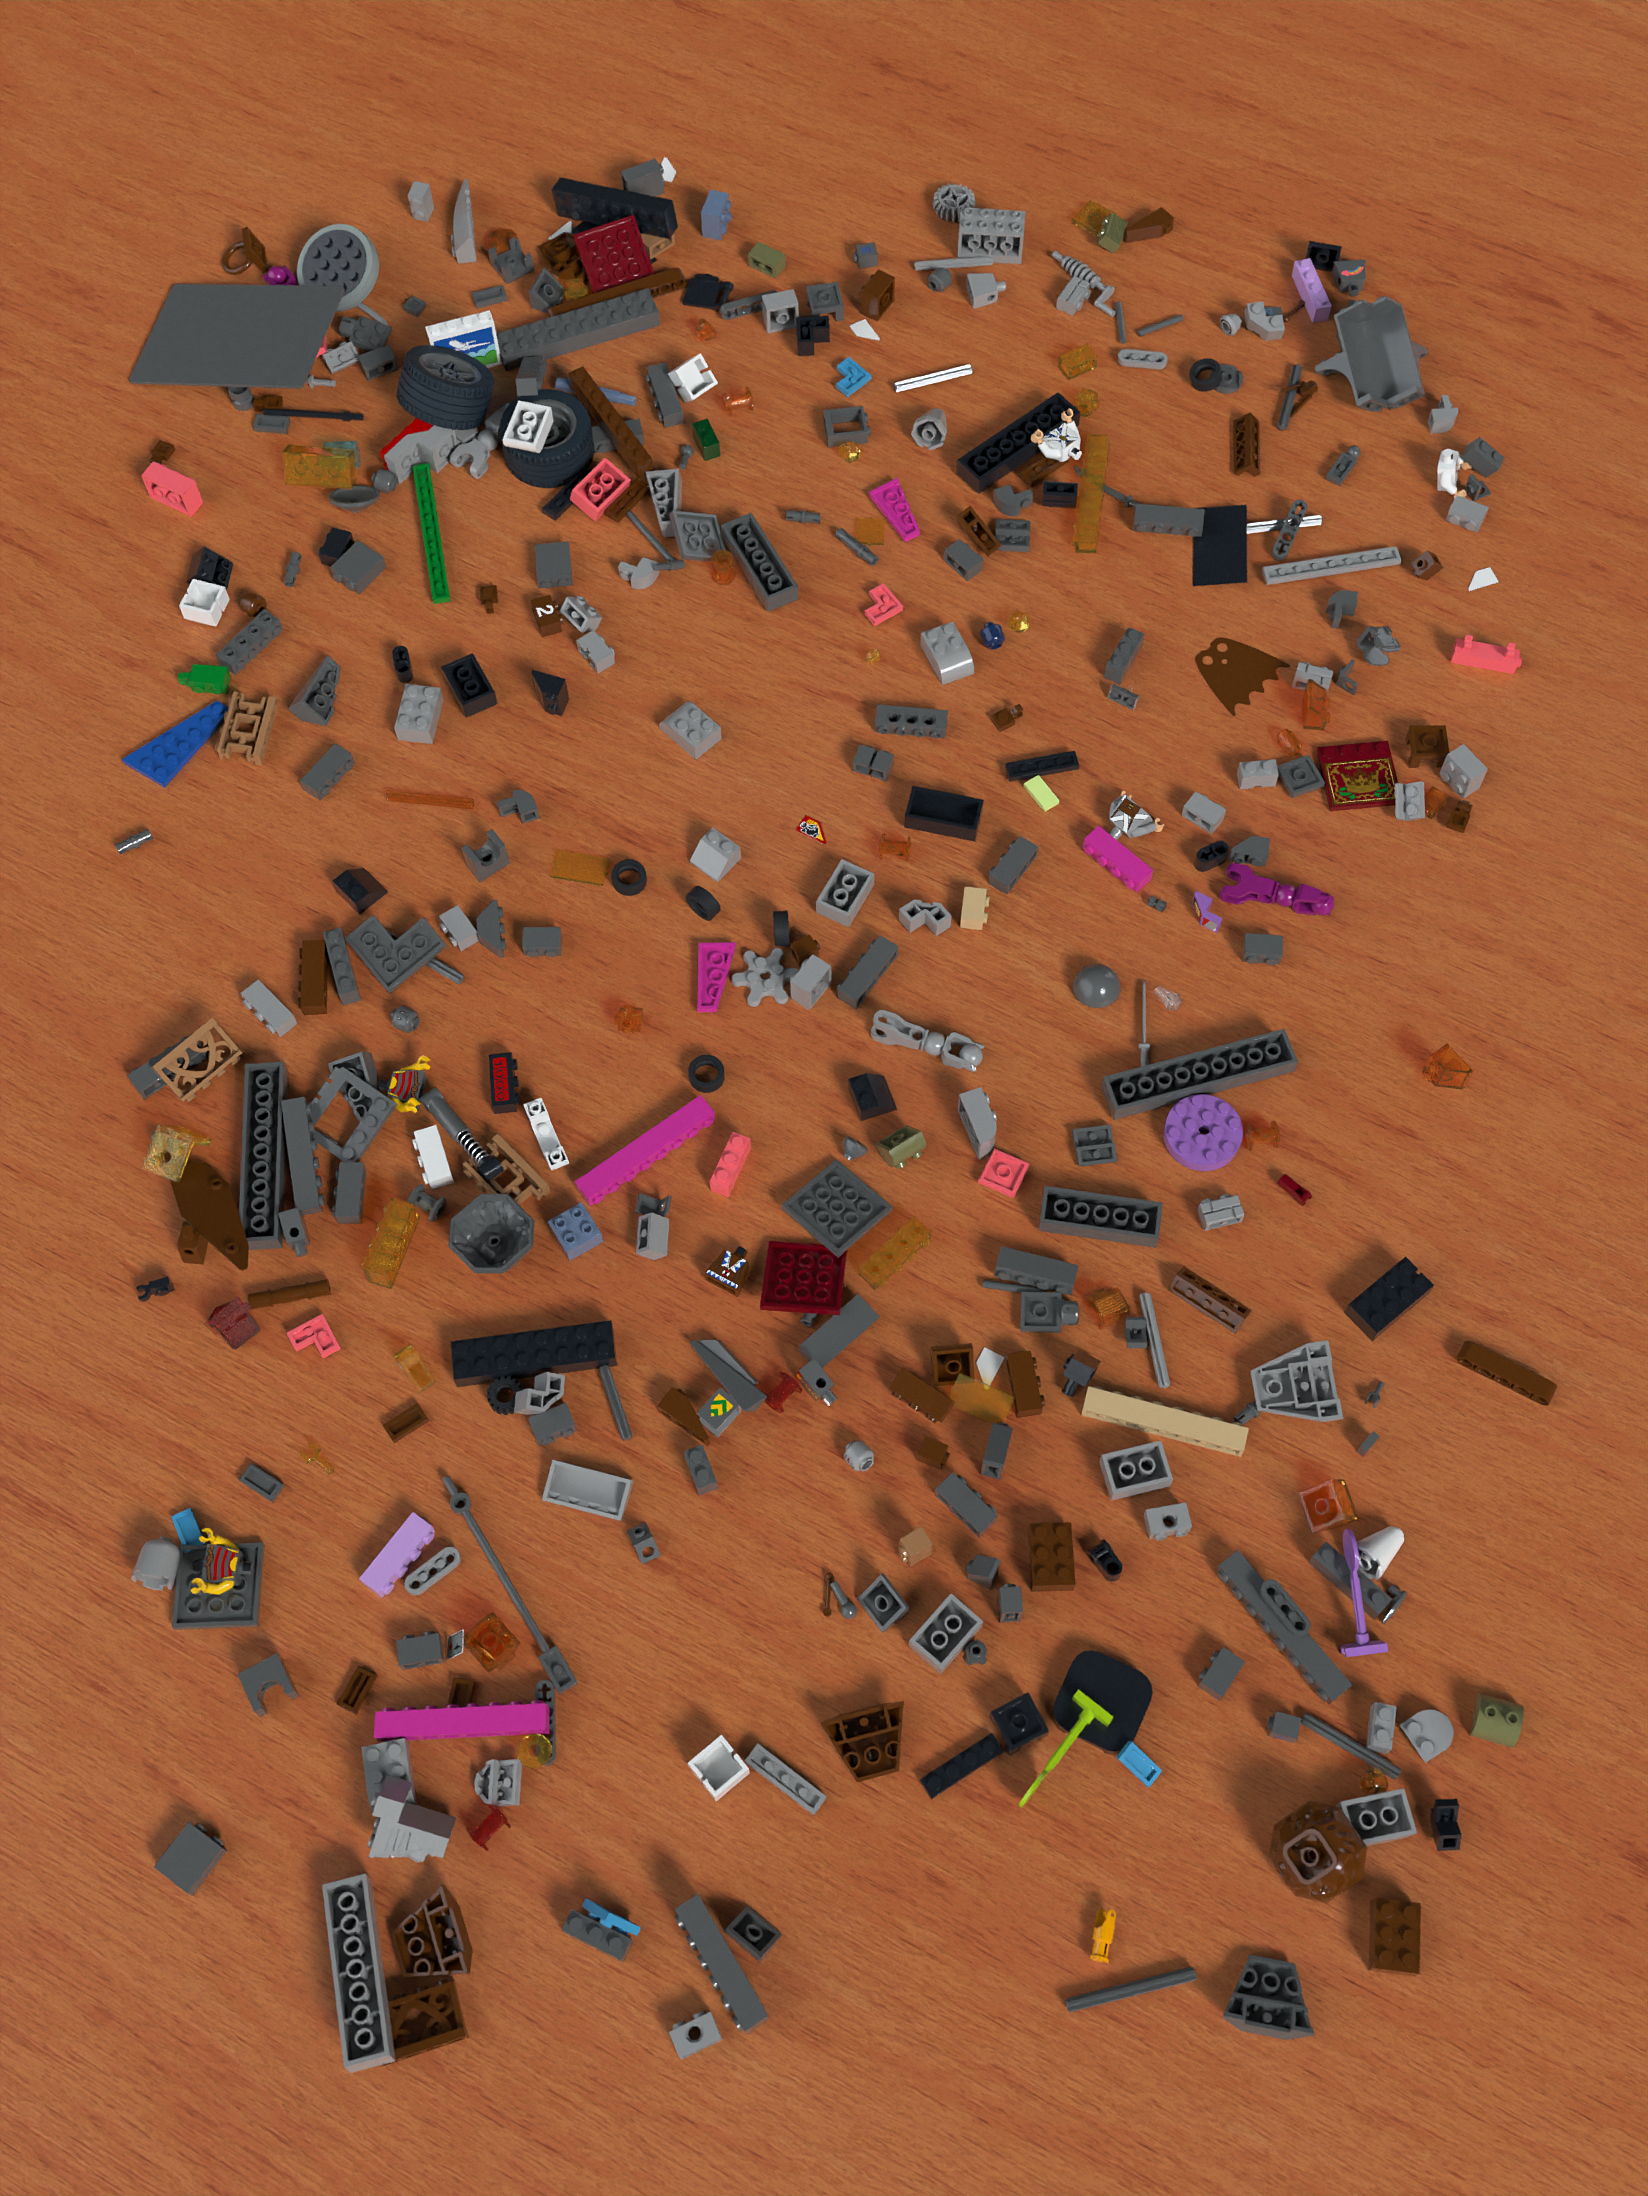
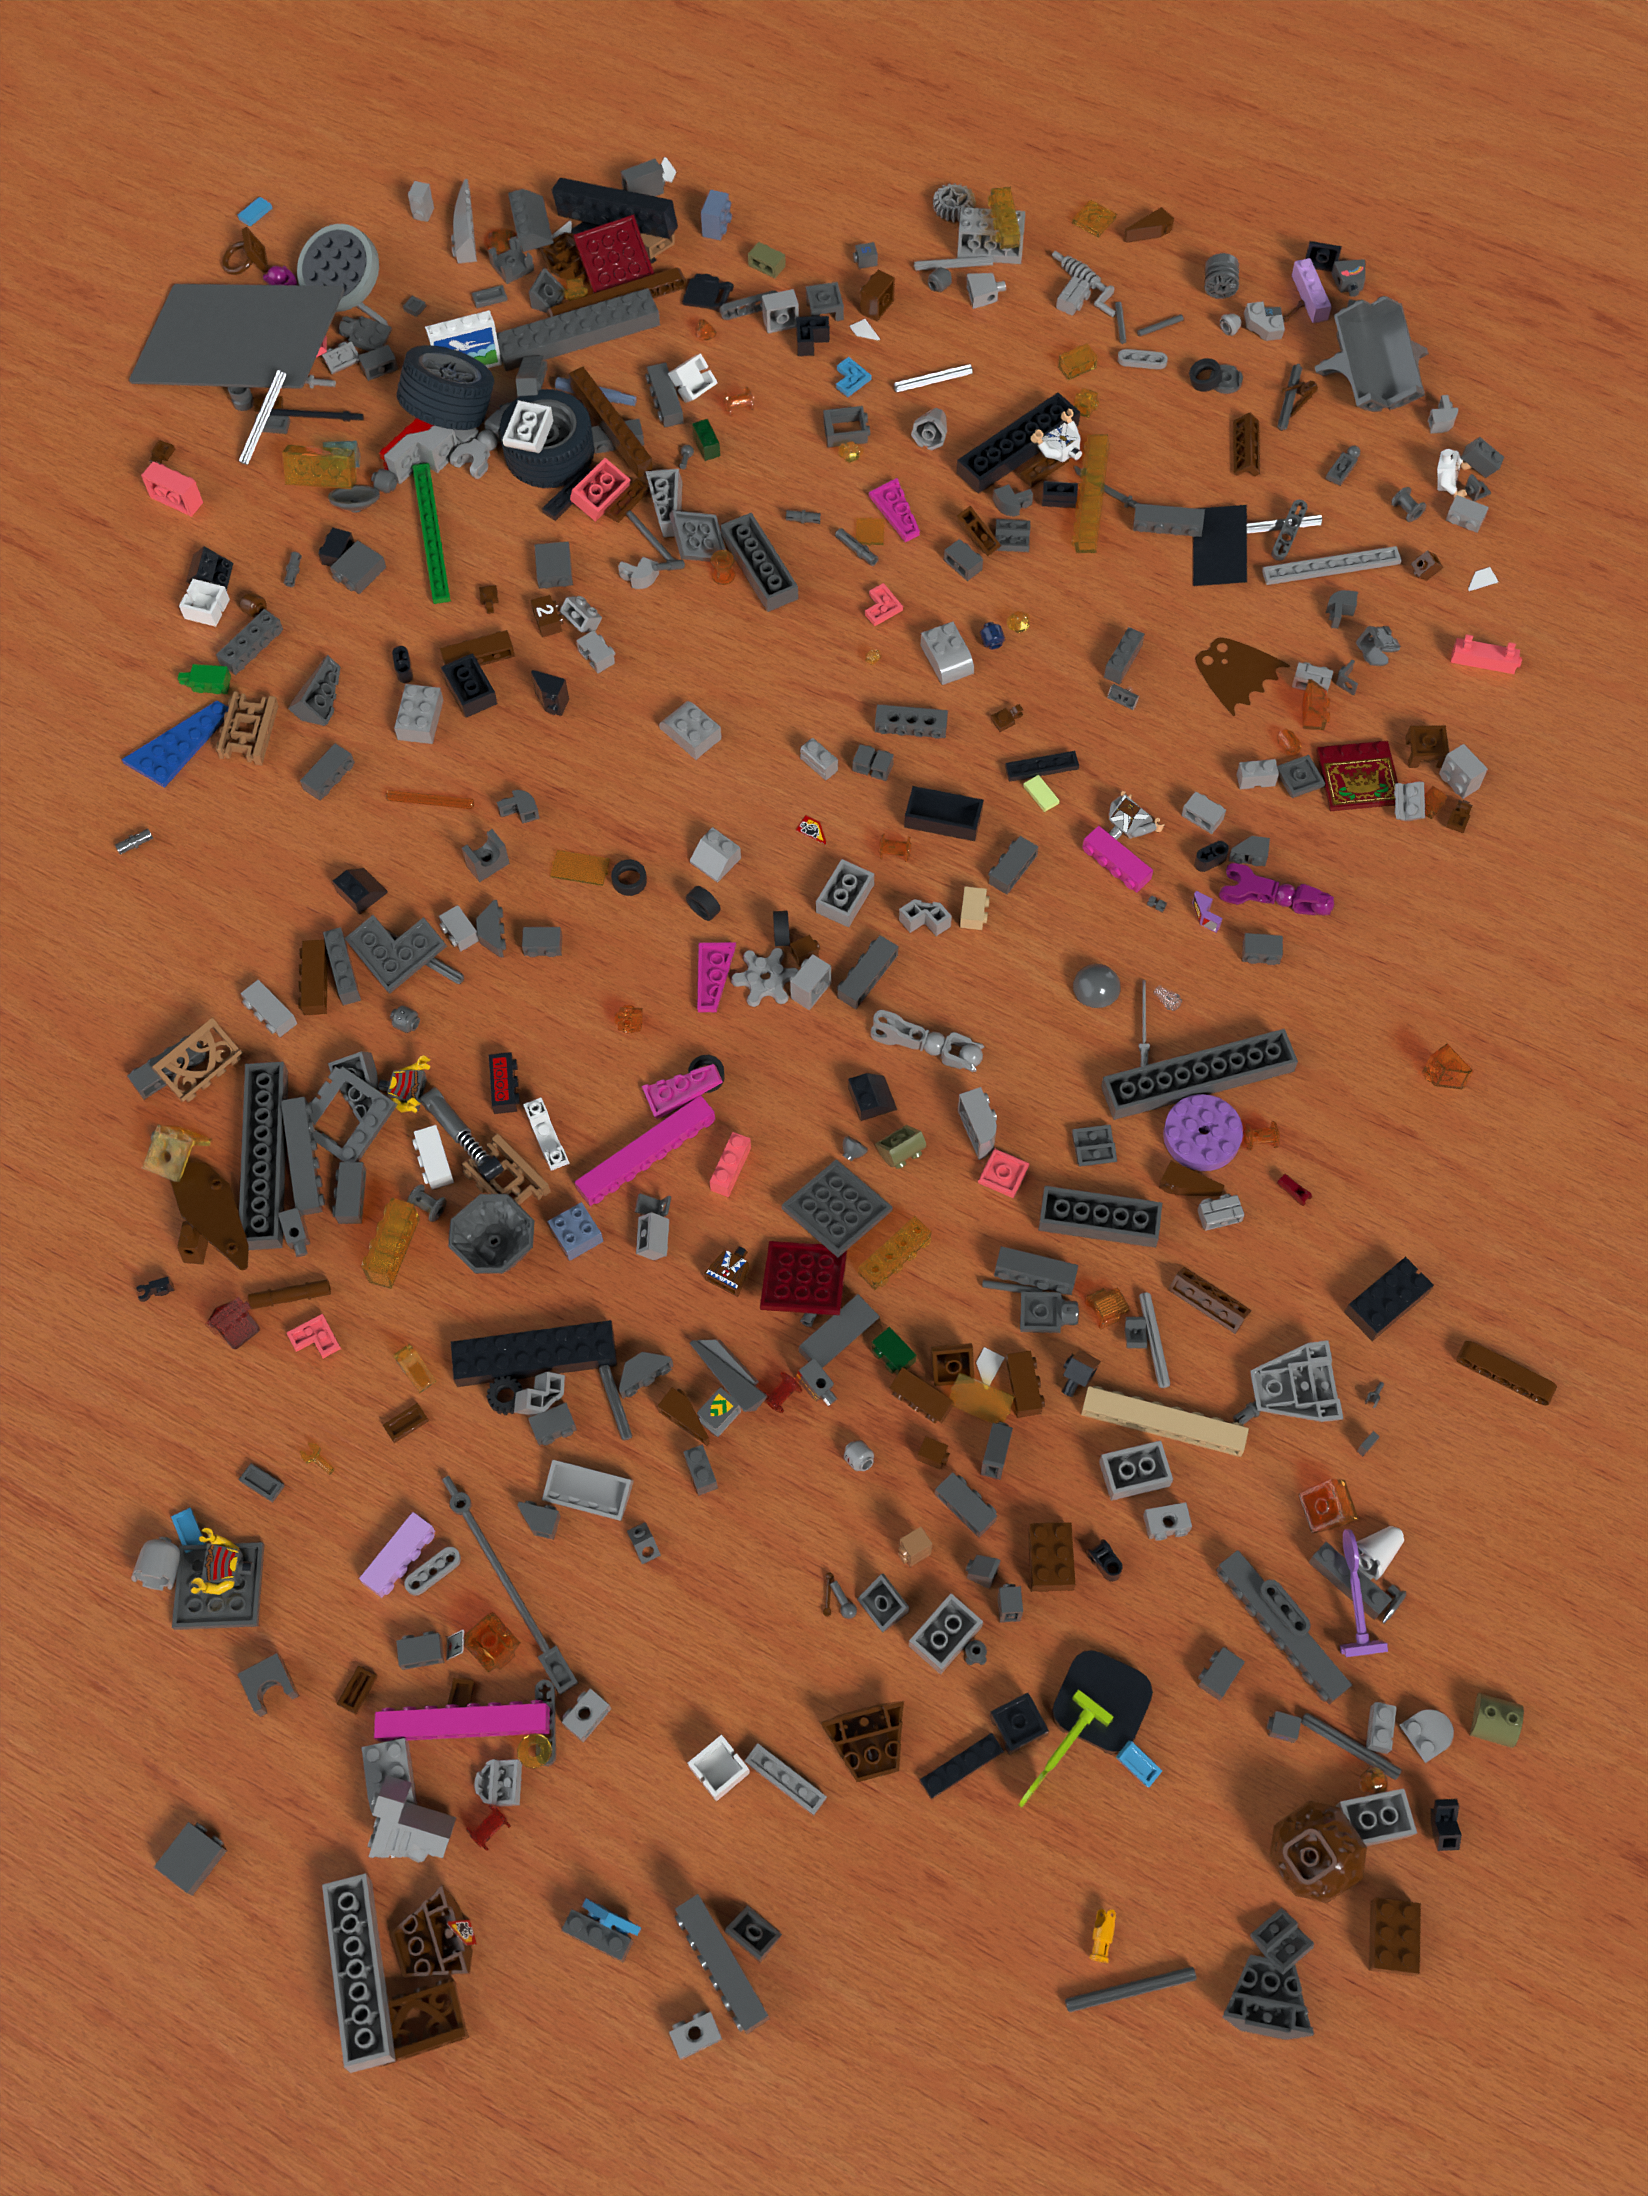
(254, 211): none -> dark azure tile
(262, 417): none -> axle
(464, 1931): none -> sticker
(485, 649): none -> reddish brown brick
(530, 219): none -> dark grey slope
(541, 1520): none -> dark grey slope
(584, 1727): none -> light grey brick
(642, 1372): none -> dark grey slope
(675, 1092): none -> dark pink wing
(819, 759): none -> light grey brick
(893, 1351): none -> dark green brick
(1005, 218): none -> clear yellow brick
(1111, 232): olive brick -> none
(1186, 1182): none -> reddish brown slope
(1221, 275): none -> dark grey wheel
(1282, 1941): none -> dark grey slope
(1408, 504): none -> dark grey hose

